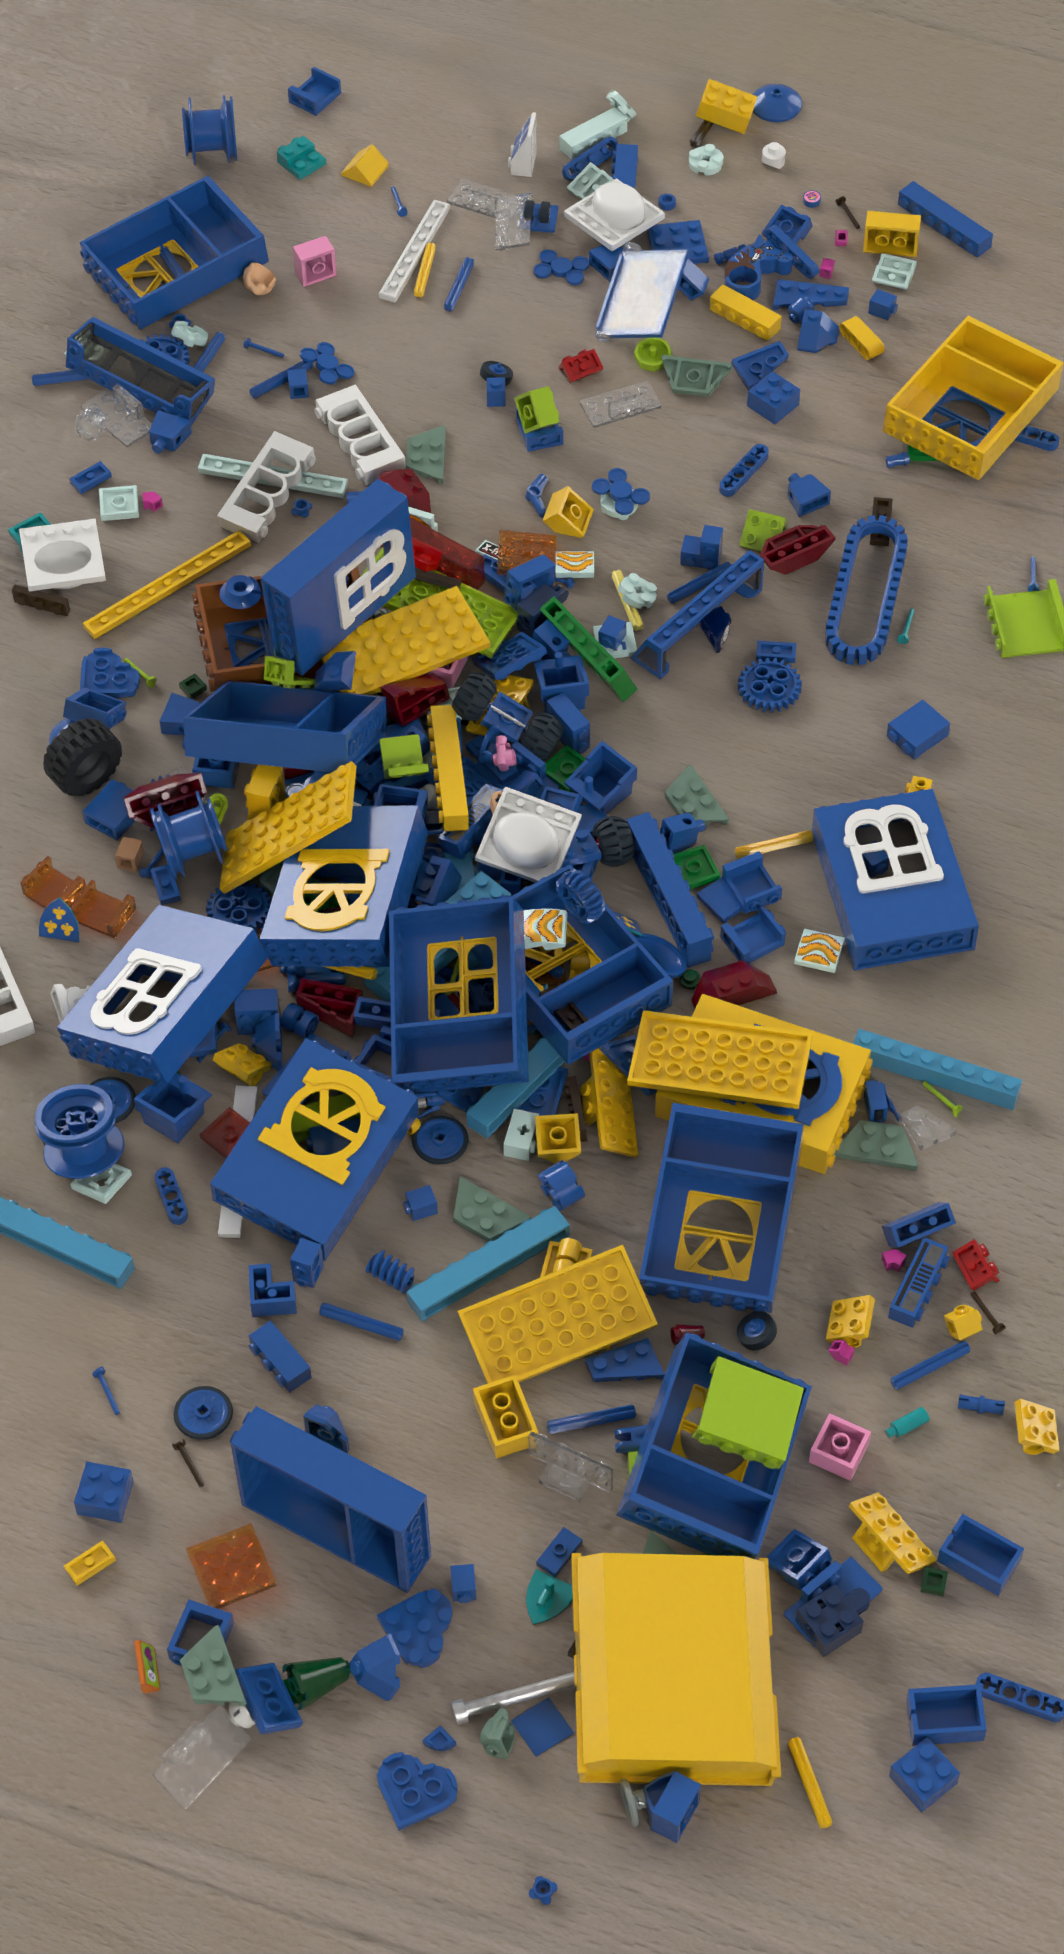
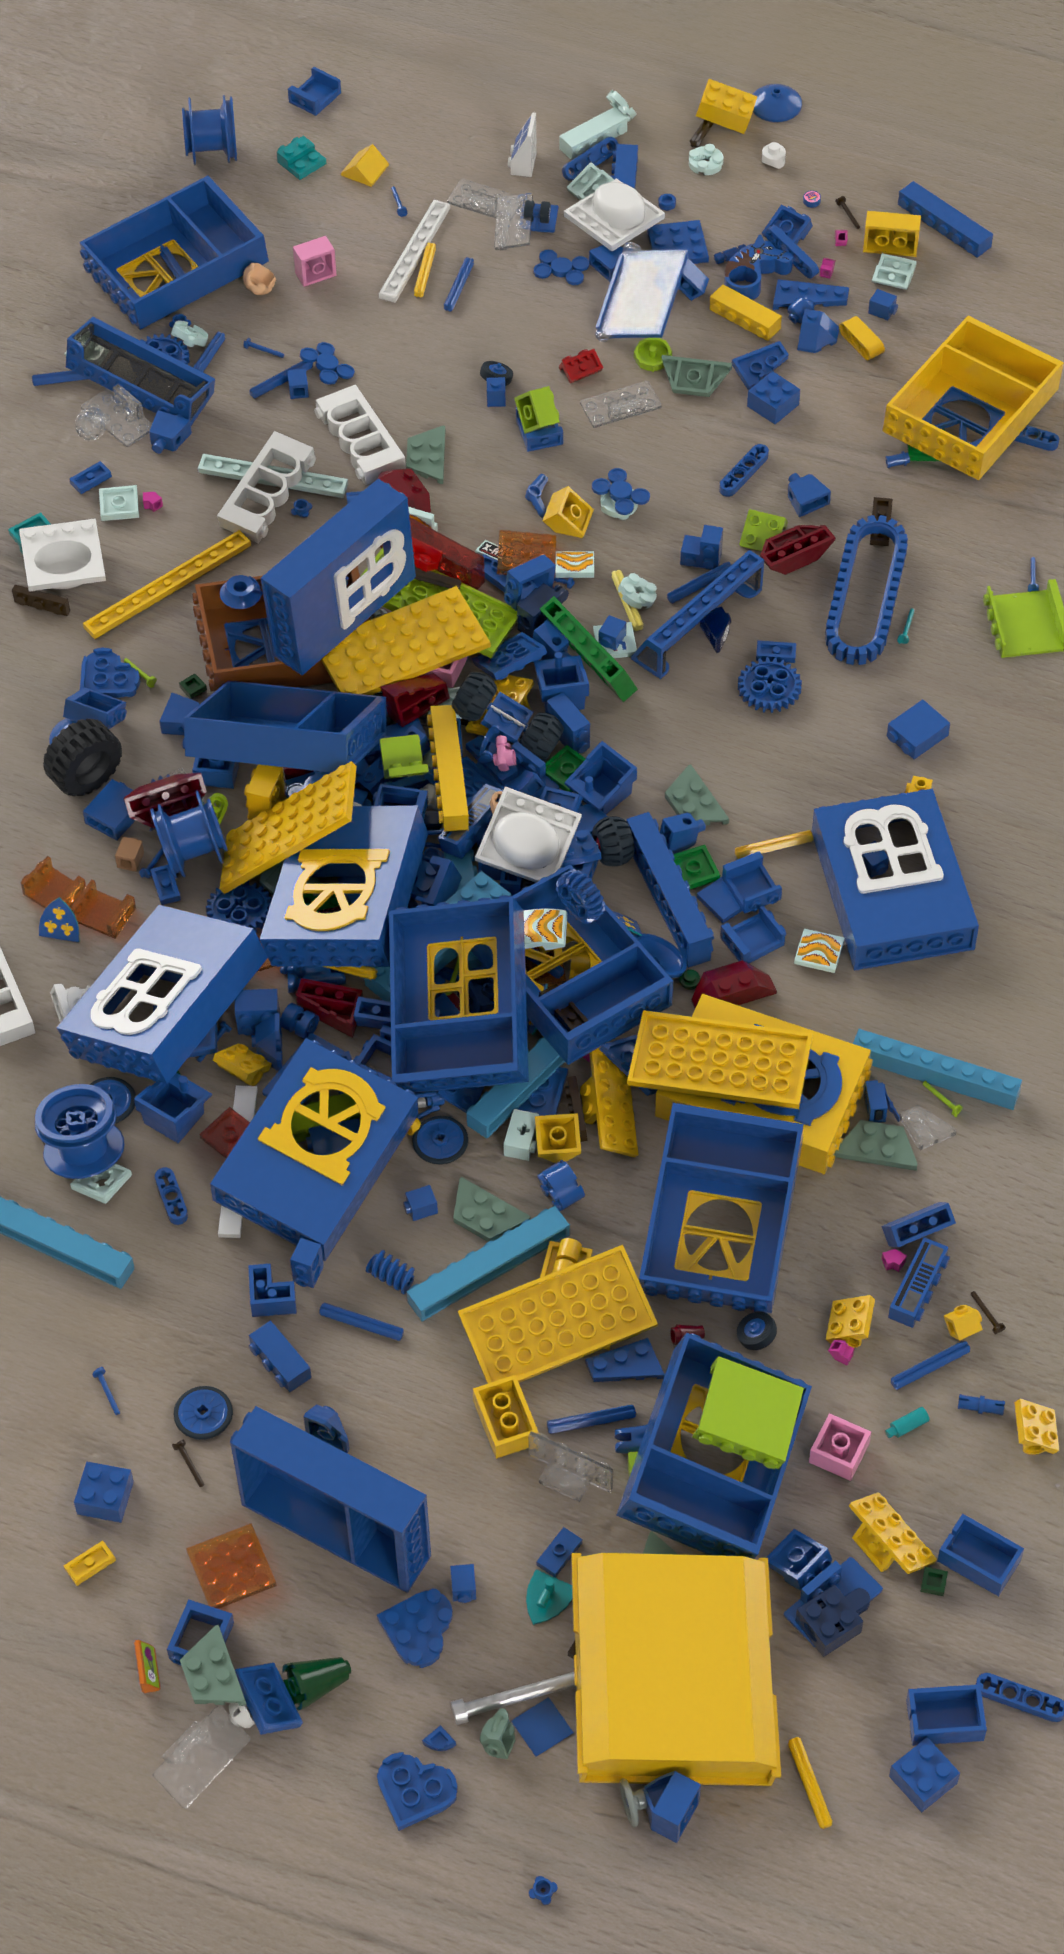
(281, 673): lime bracket -> none
(336, 672): blue slope -> none
(376, 1667): blue slope -> none
(975, 1264): red bracket -> none

